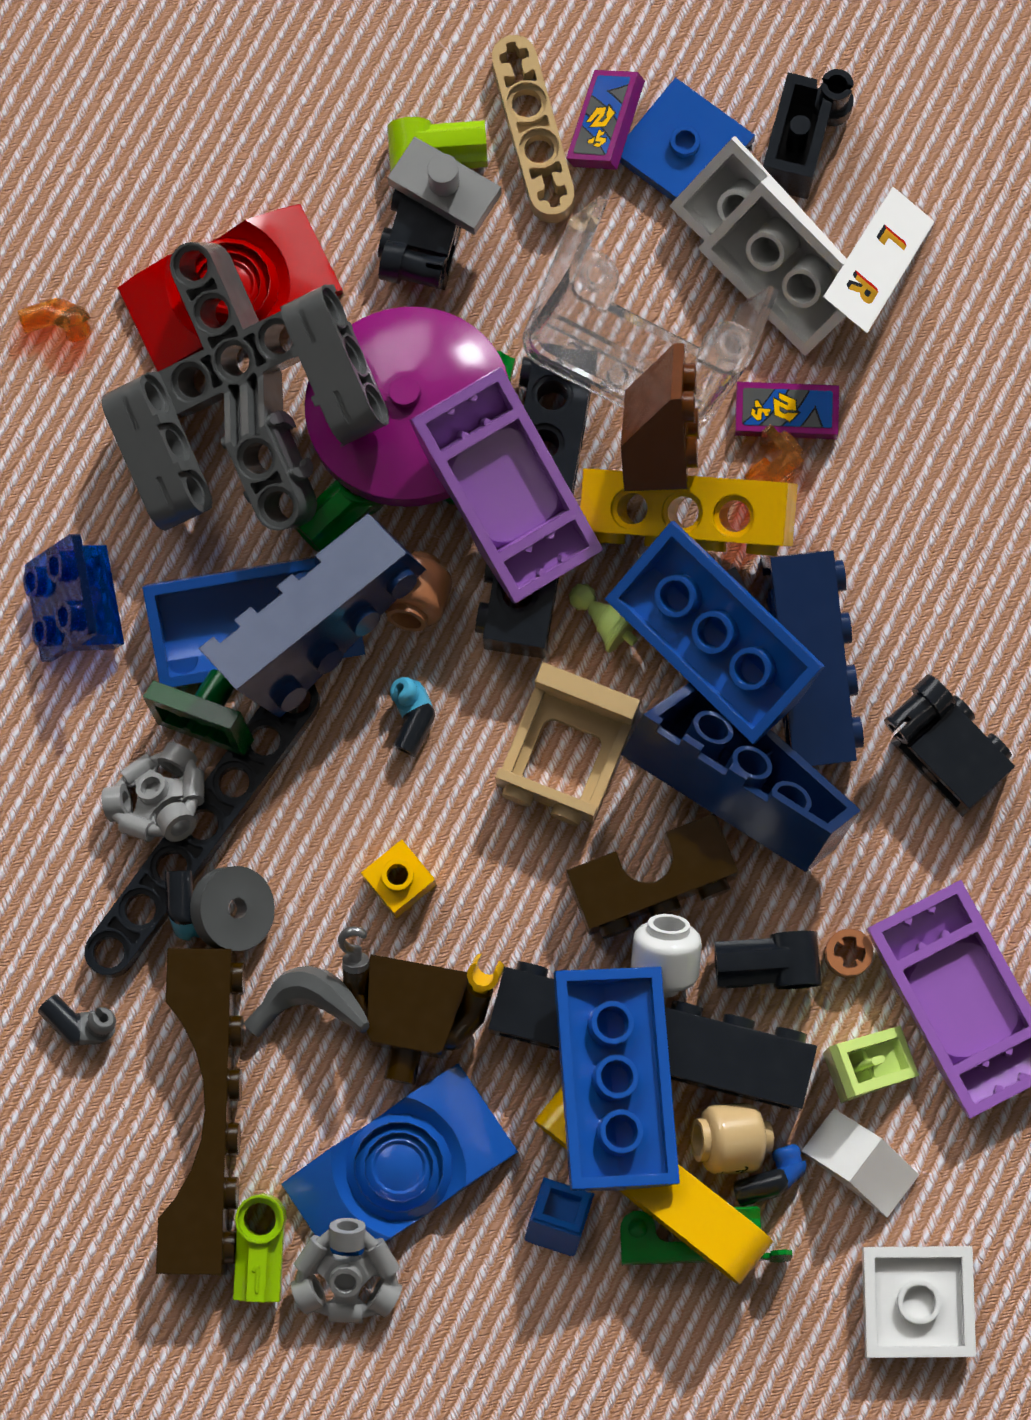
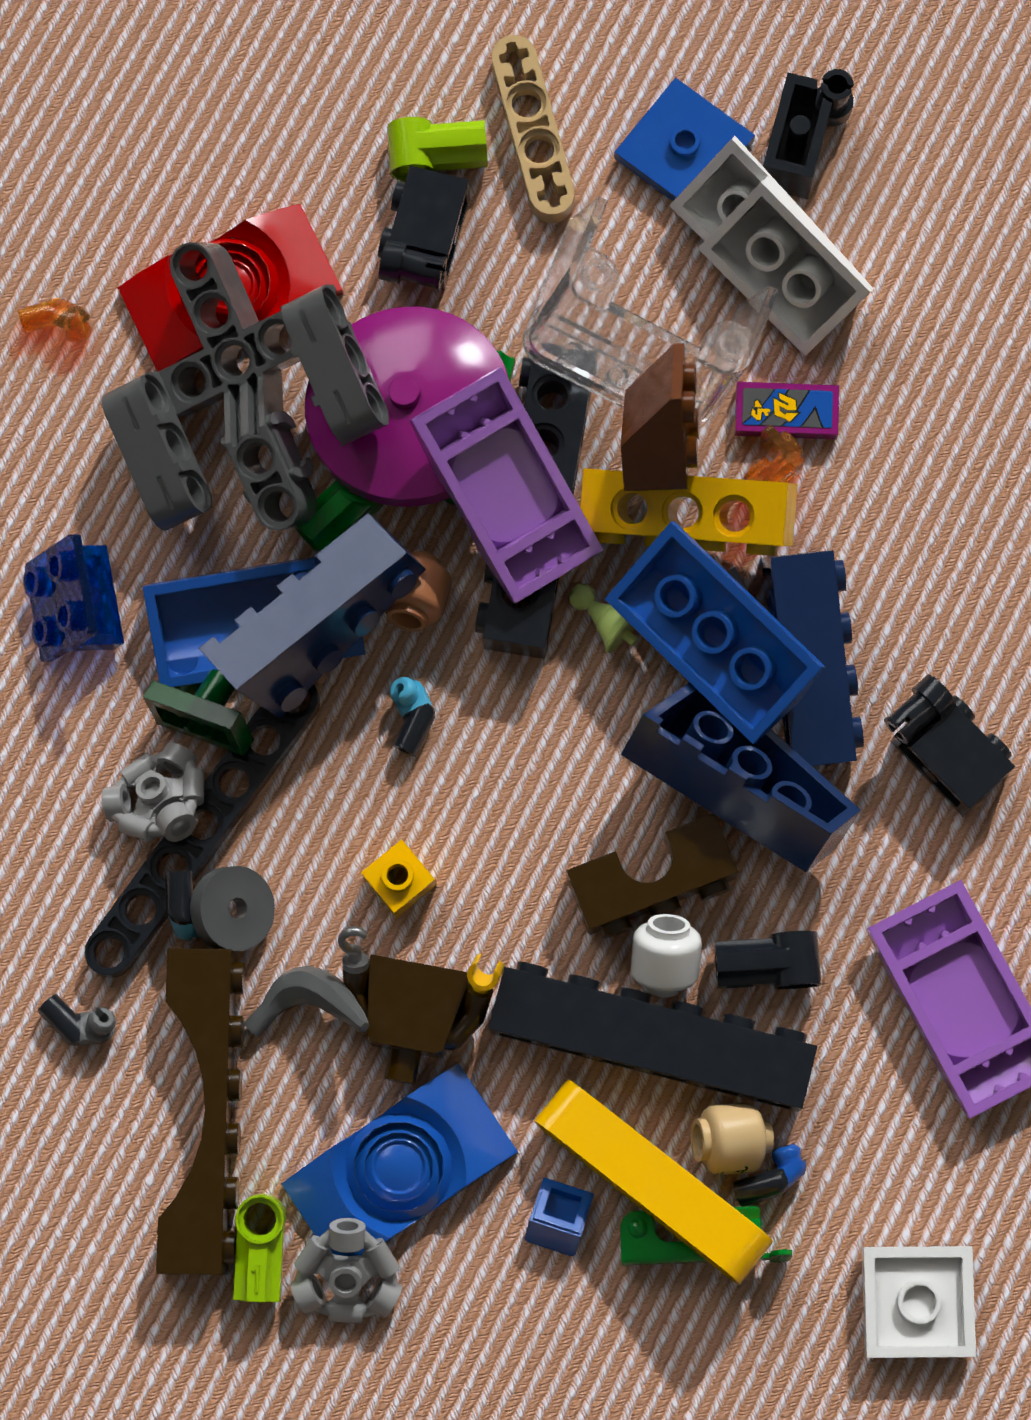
(444, 185): light grey tile -> none
(581, 706): tan window -> none
(605, 119): tile -> none
(616, 1079): blue slope -> none
(861, 943): nougat bush -> none
(861, 1161): white slope -> none
(870, 1063): yellowish green slope -> none
(879, 260): white sticker -> none

